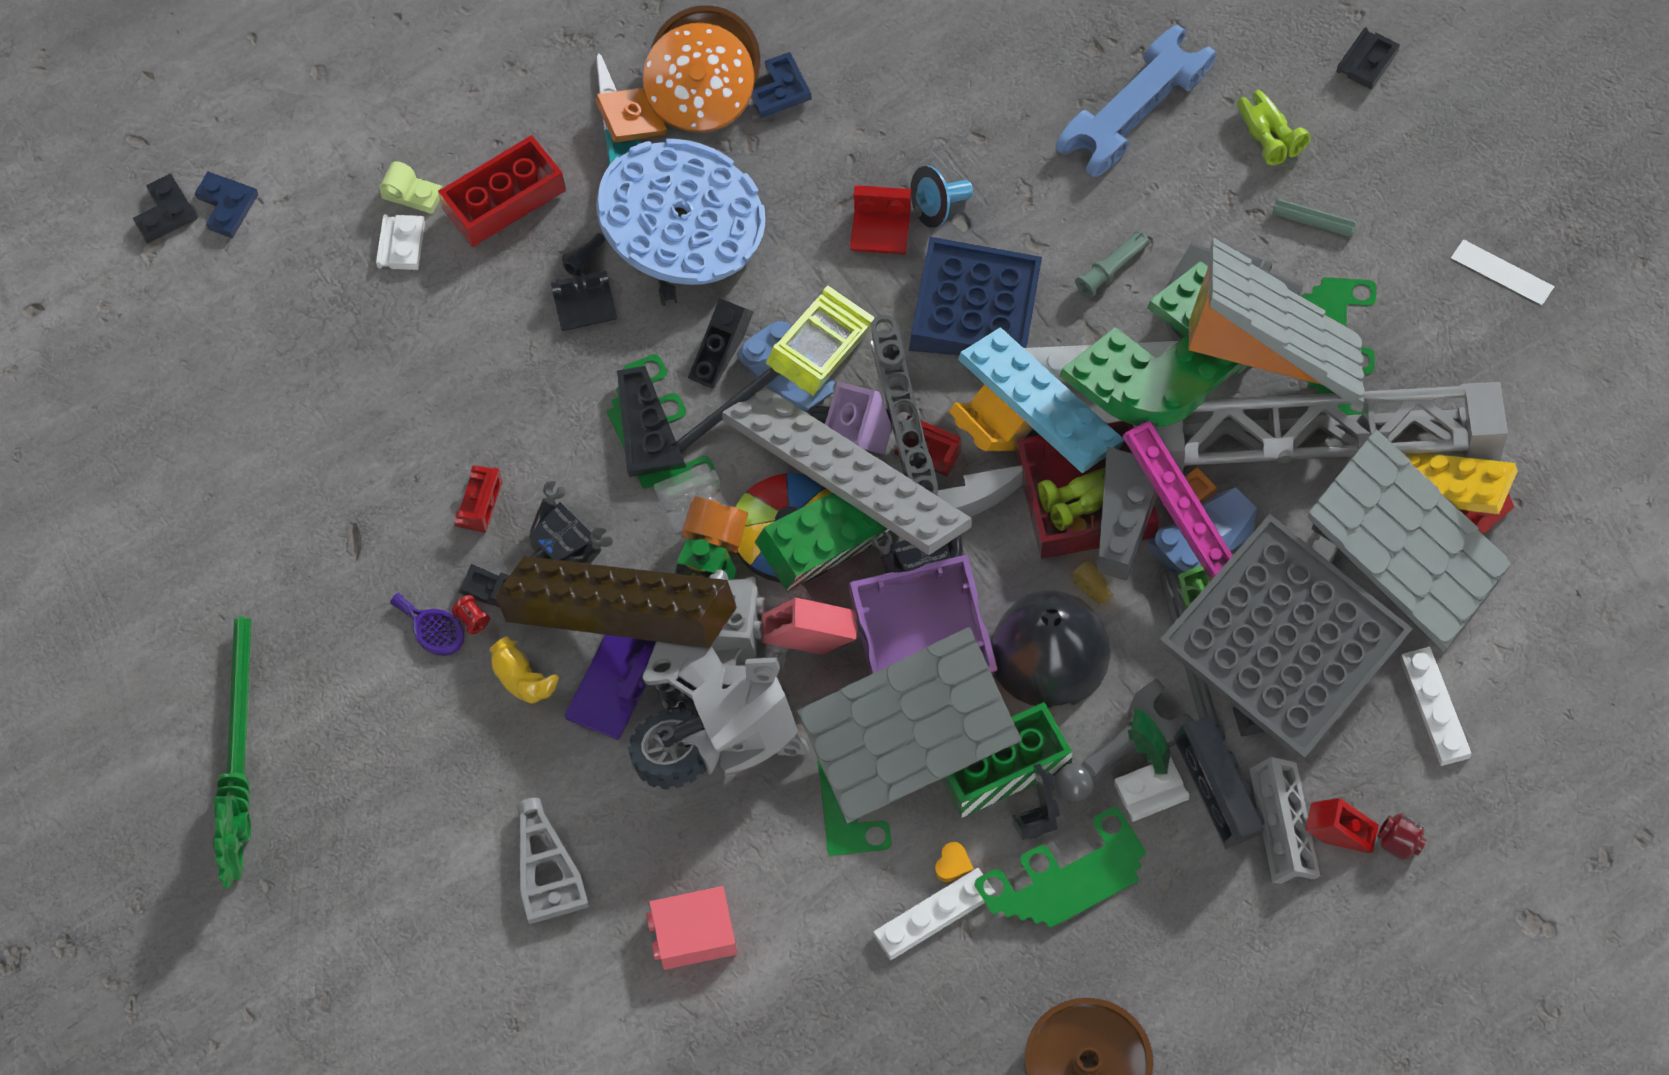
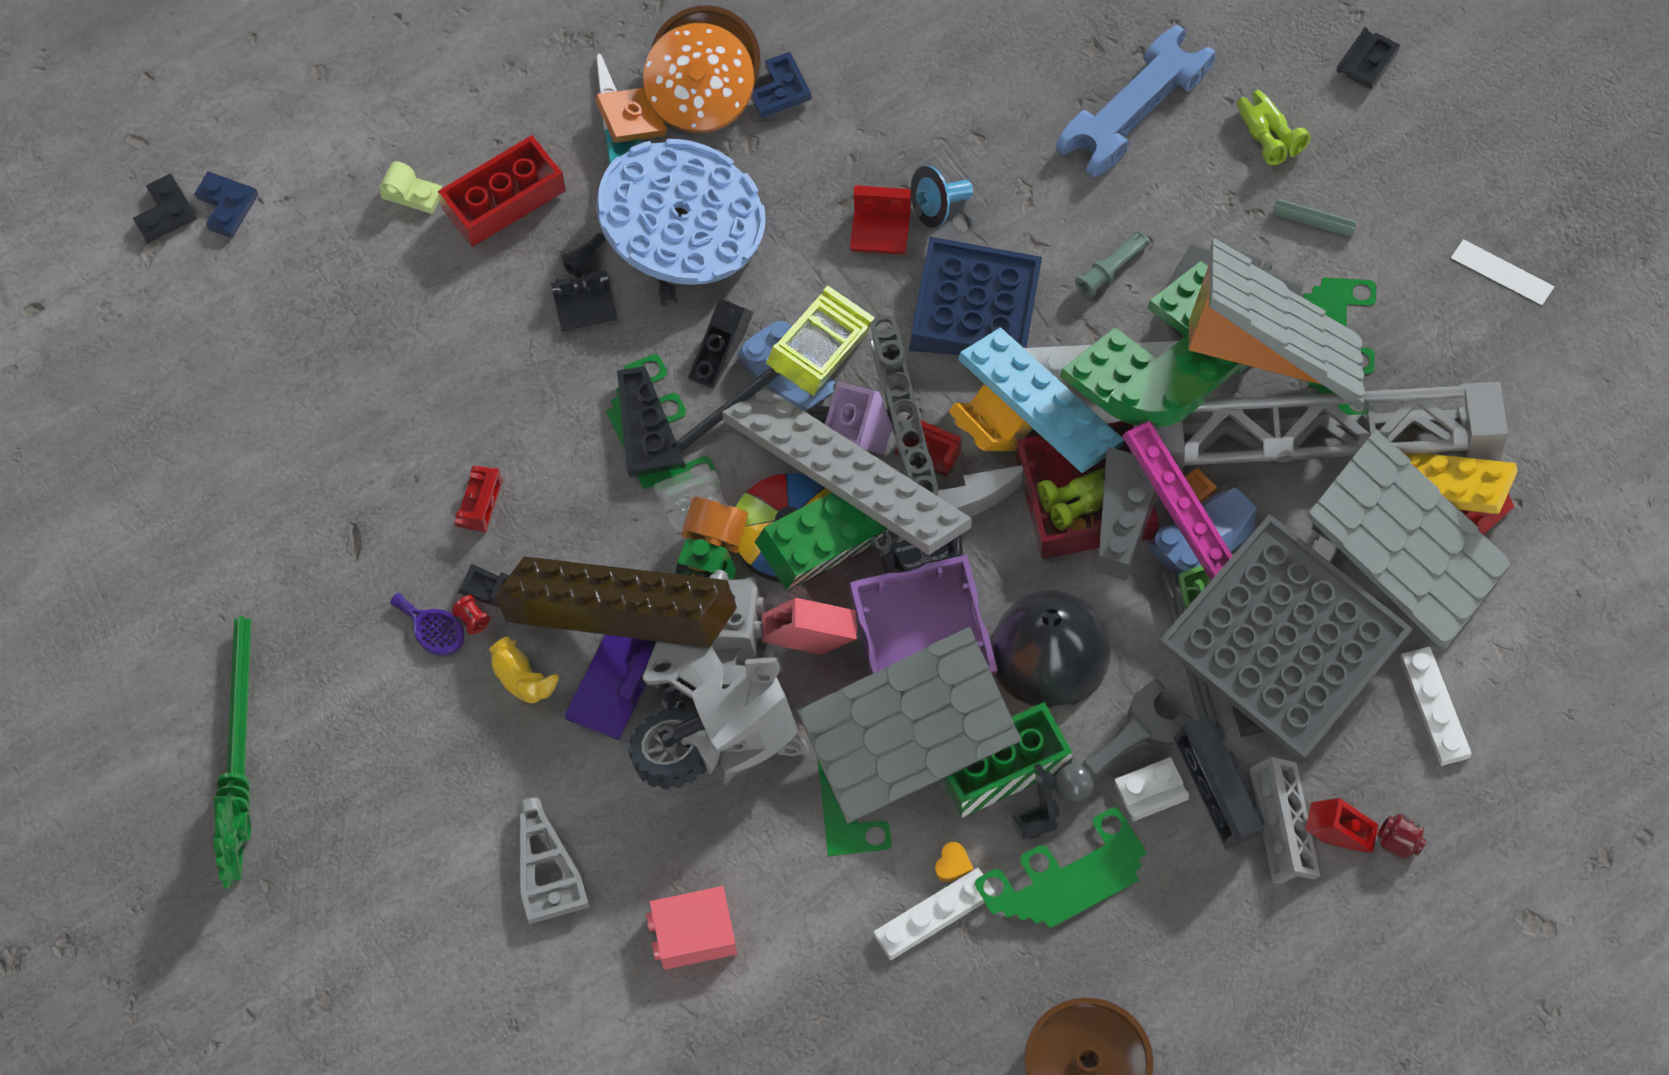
(400, 242): white plate -> none
(560, 535): torso -> none
(1092, 582): clear yellow cone -> none
(1149, 740): dark green slope -> none

